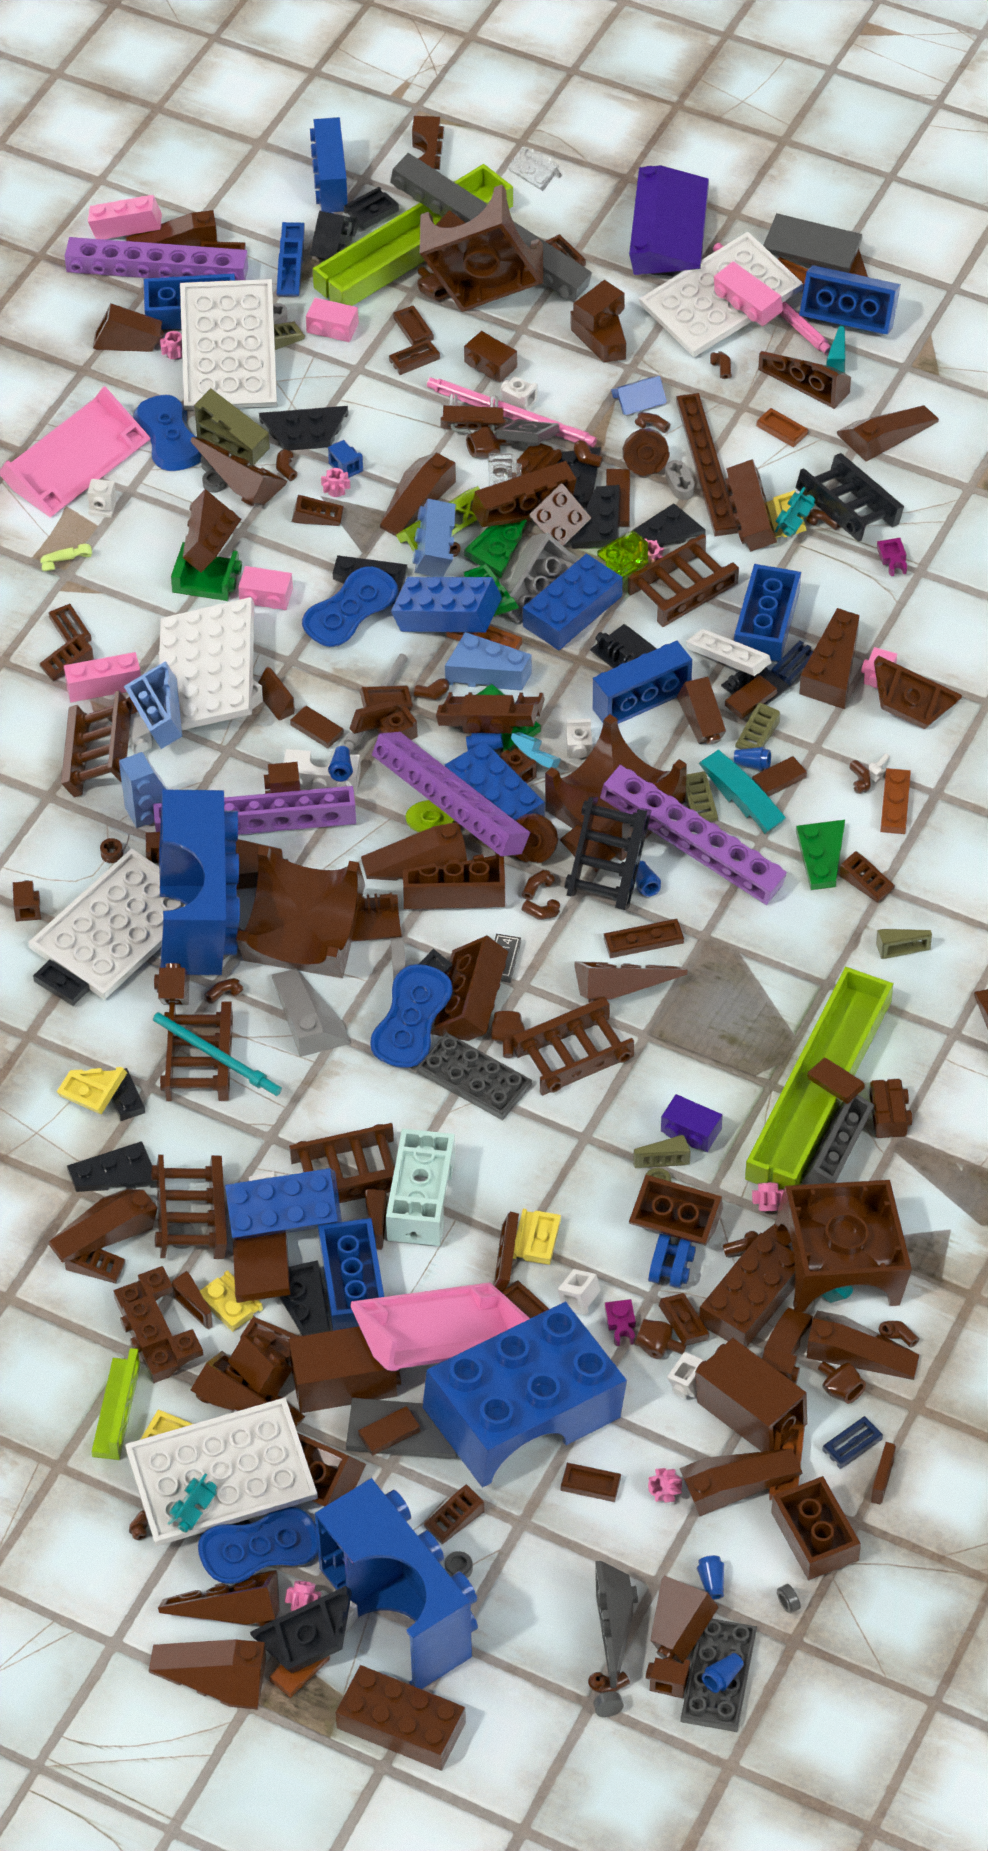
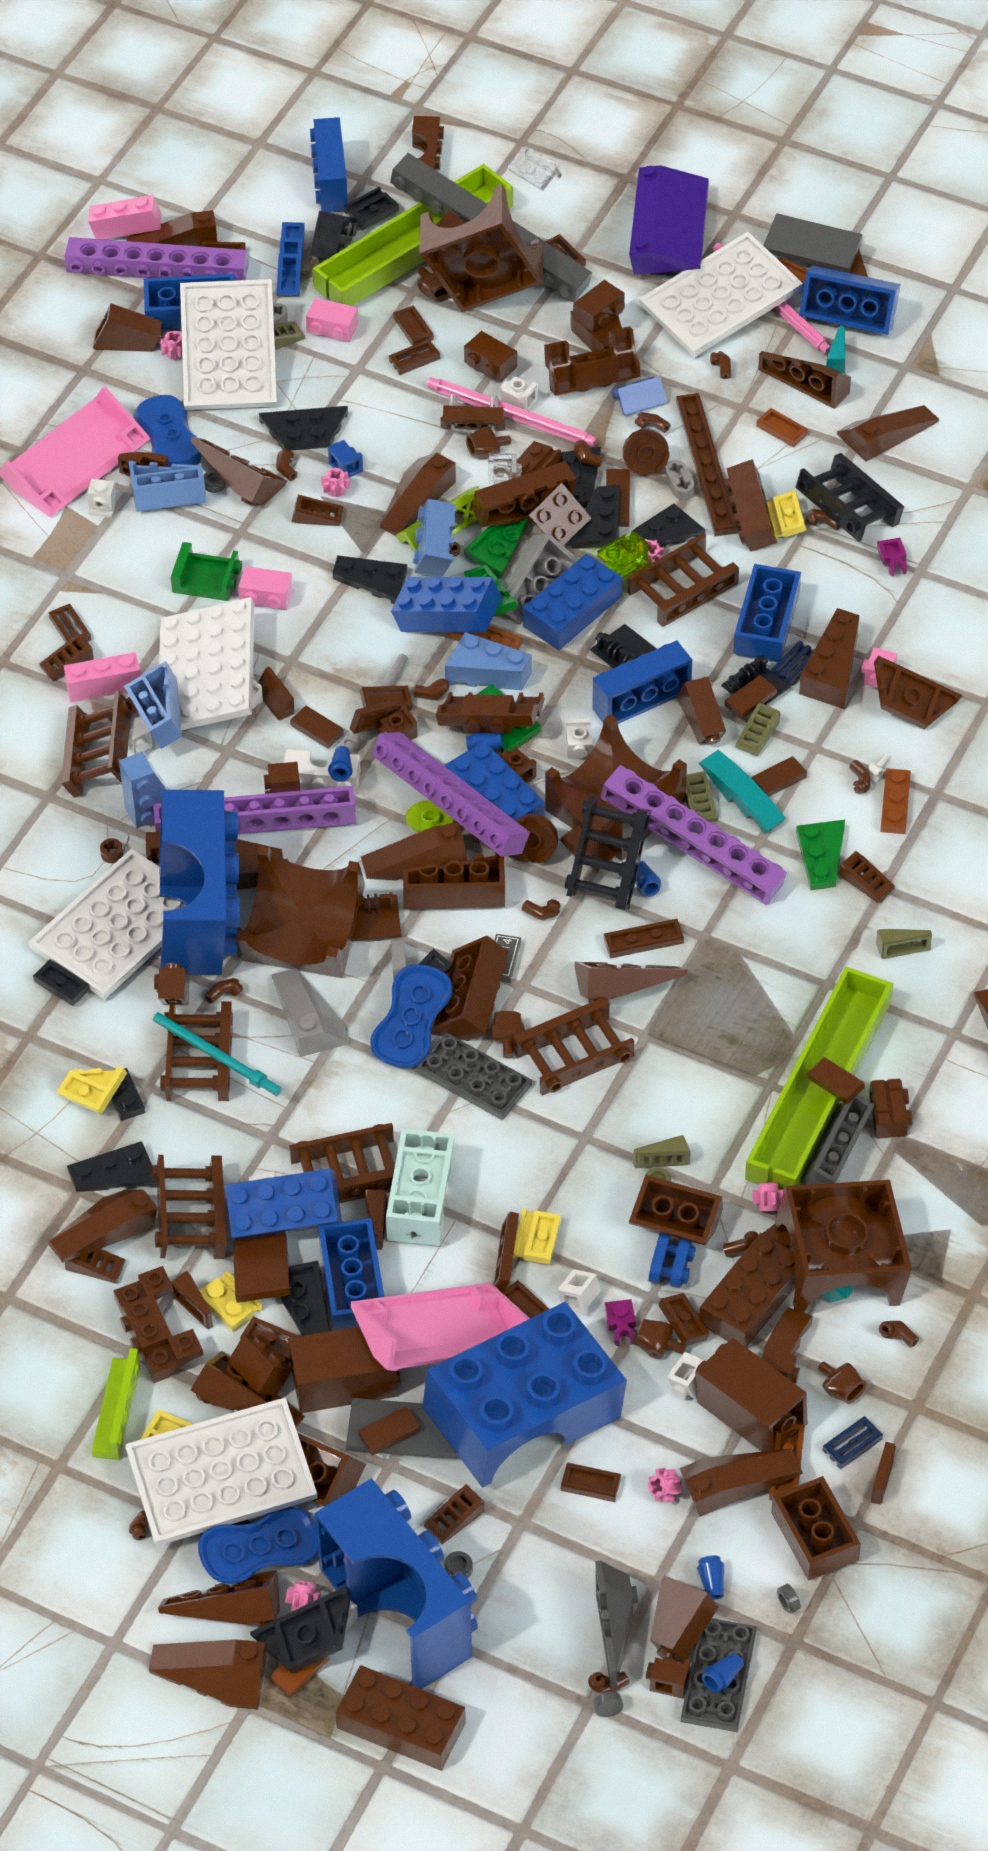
(26, 901): reddish brown brick -> none
(65, 554): yellowish green arm -> none
(141, 458): none -> reddish brown slope
(166, 486): none -> medium blue wedge
(185, 1511): teal hinge -> none
(208, 531): reddish brown wedge -> none
(229, 427): olive wedge -> none
(338, 617): blue plate -> none
(527, 431): dark grey plate -> none
(531, 746): medium azure slope -> none
(542, 877): reddish brown arm -> none
(592, 368): none -> reddish brown bracket
(693, 1121): dark purple brick -> none
(728, 652): white plate -> none
(747, 294): bright pink brick -> none
(754, 758): blue cone -> none
(799, 505): teal hinge -> none
(843, 1341): reddish brown wedge -> none

